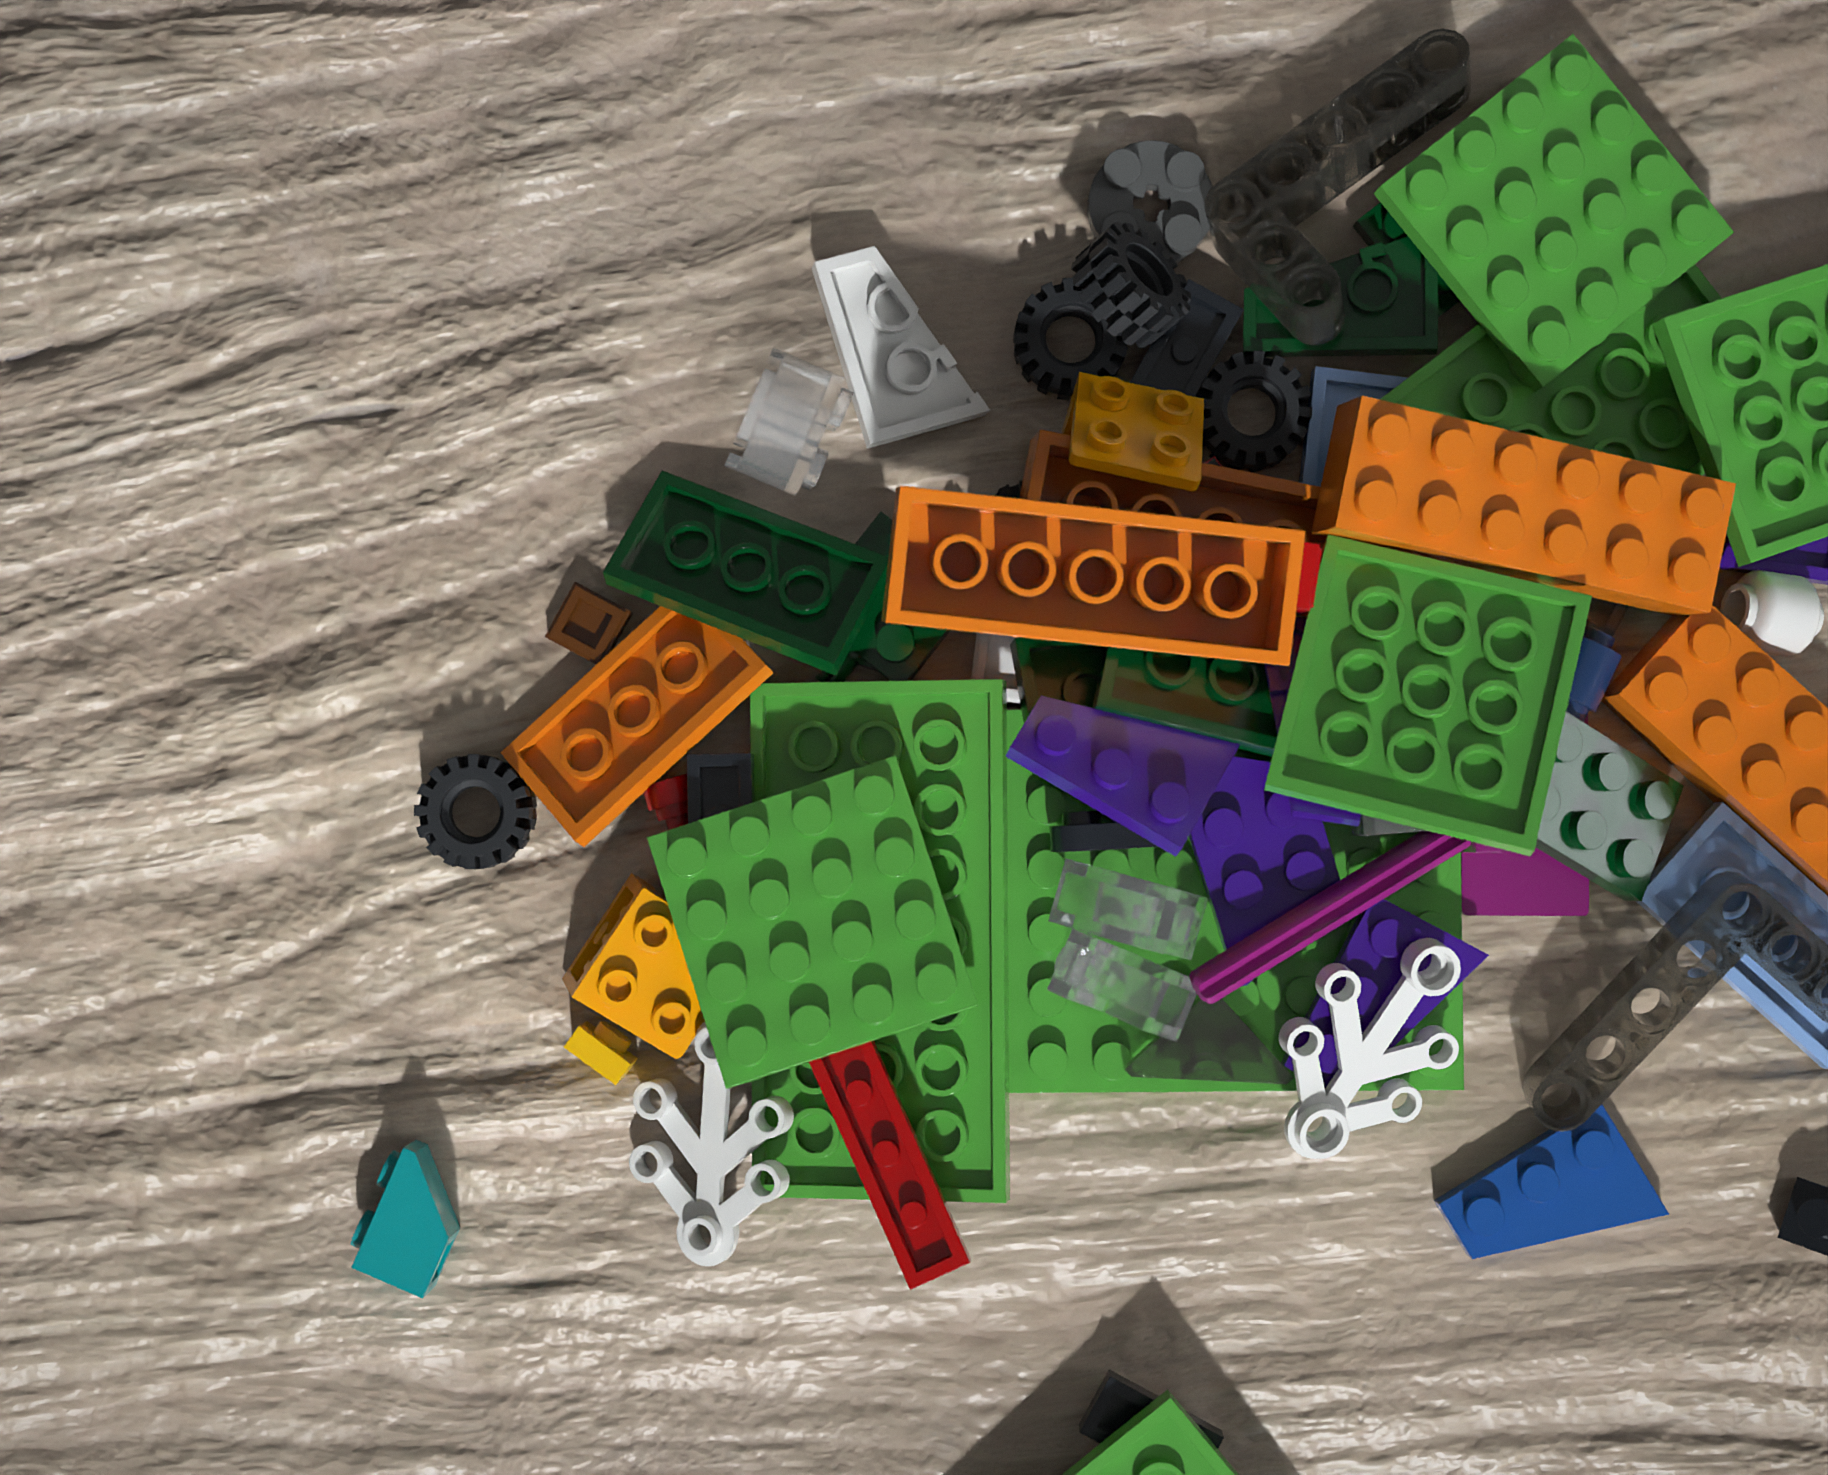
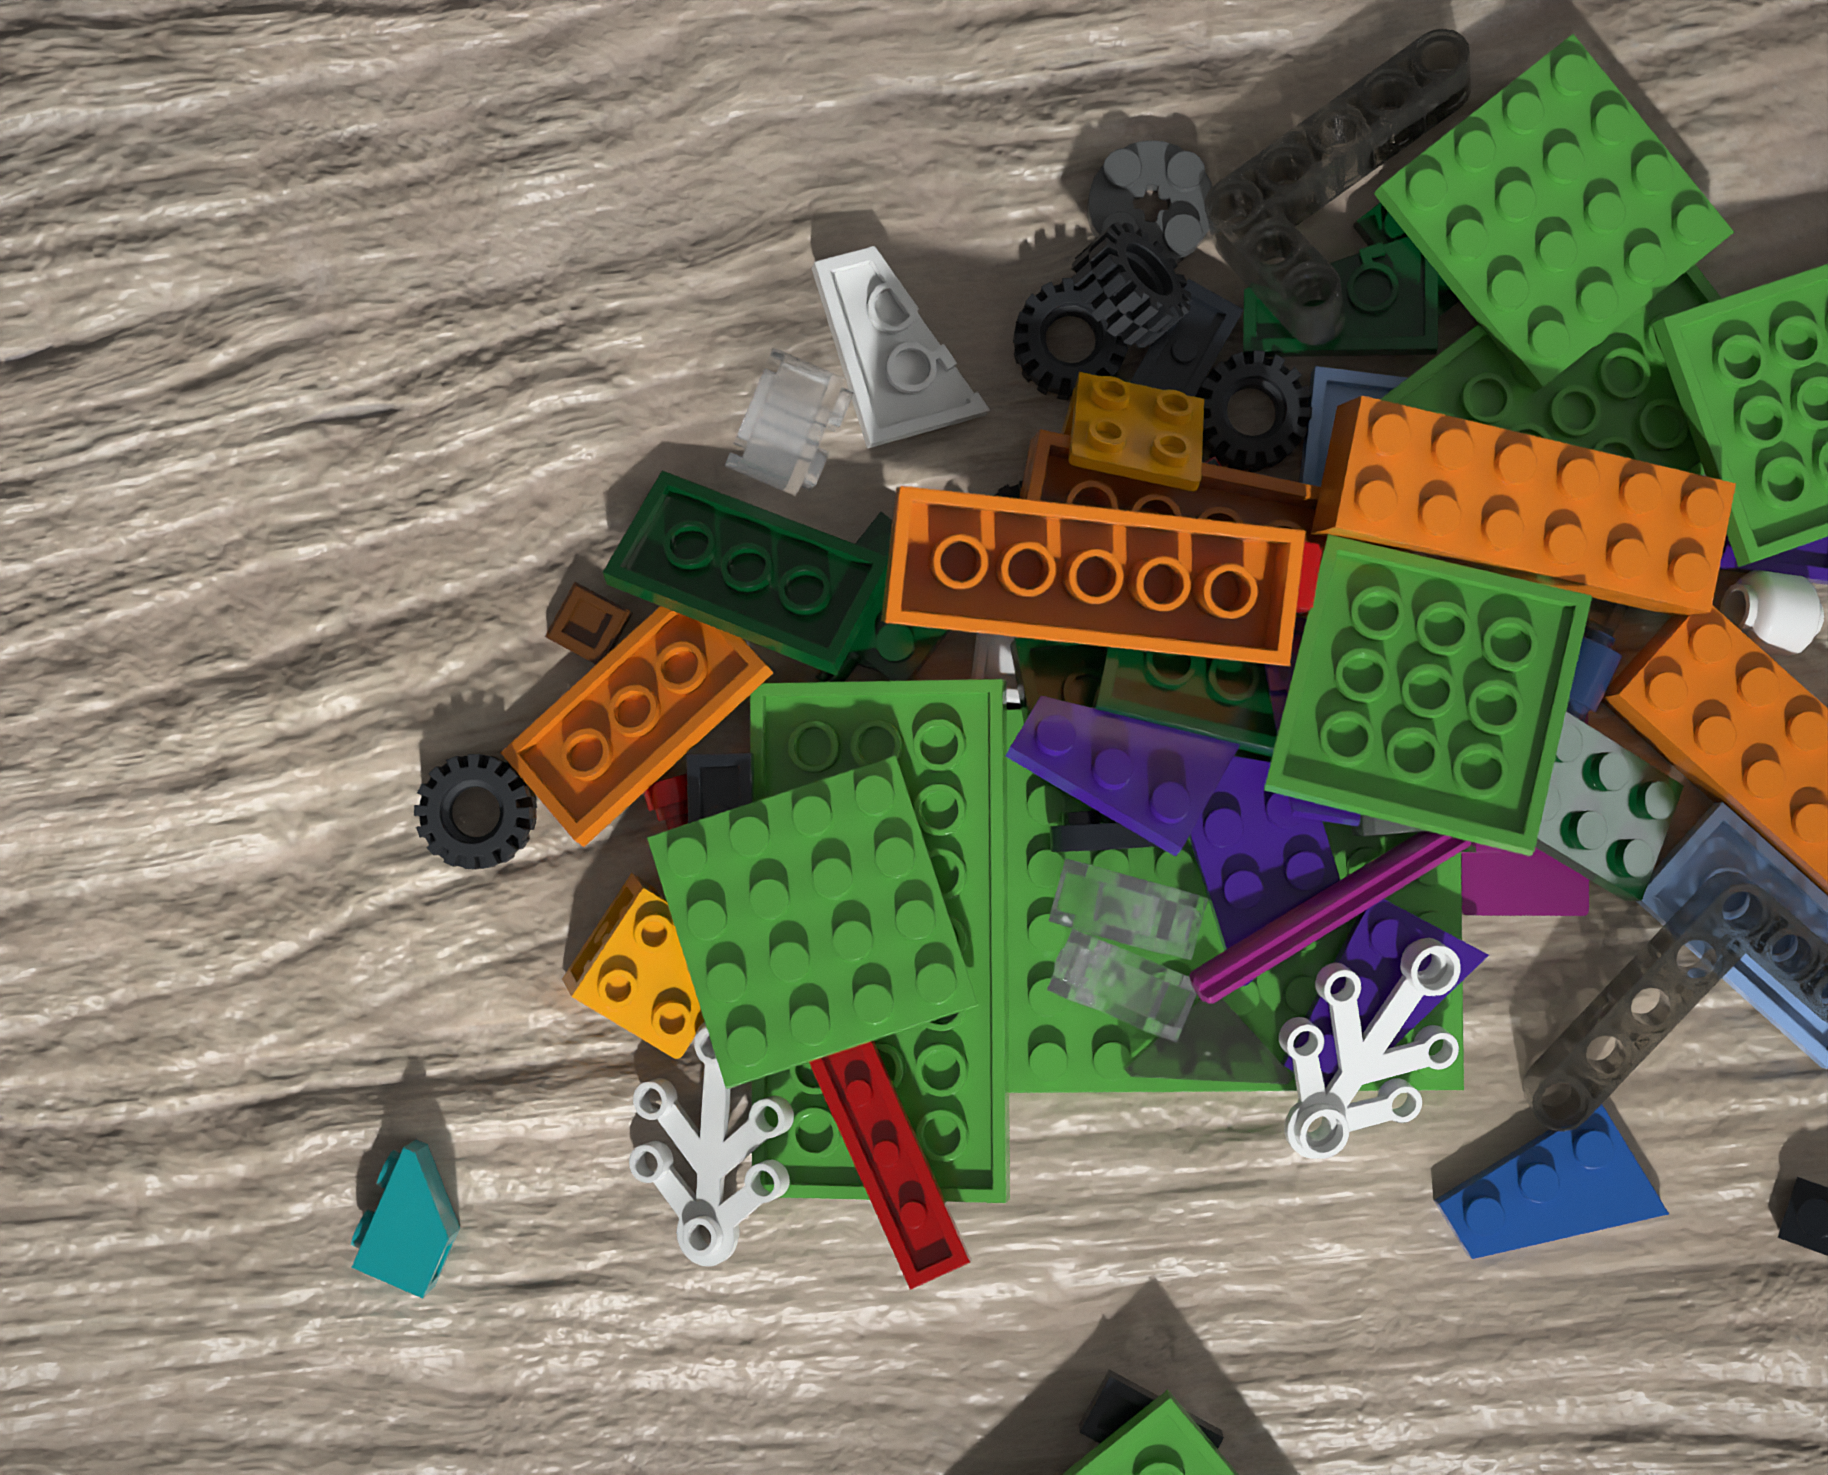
(602, 1049): yellow plate -> none

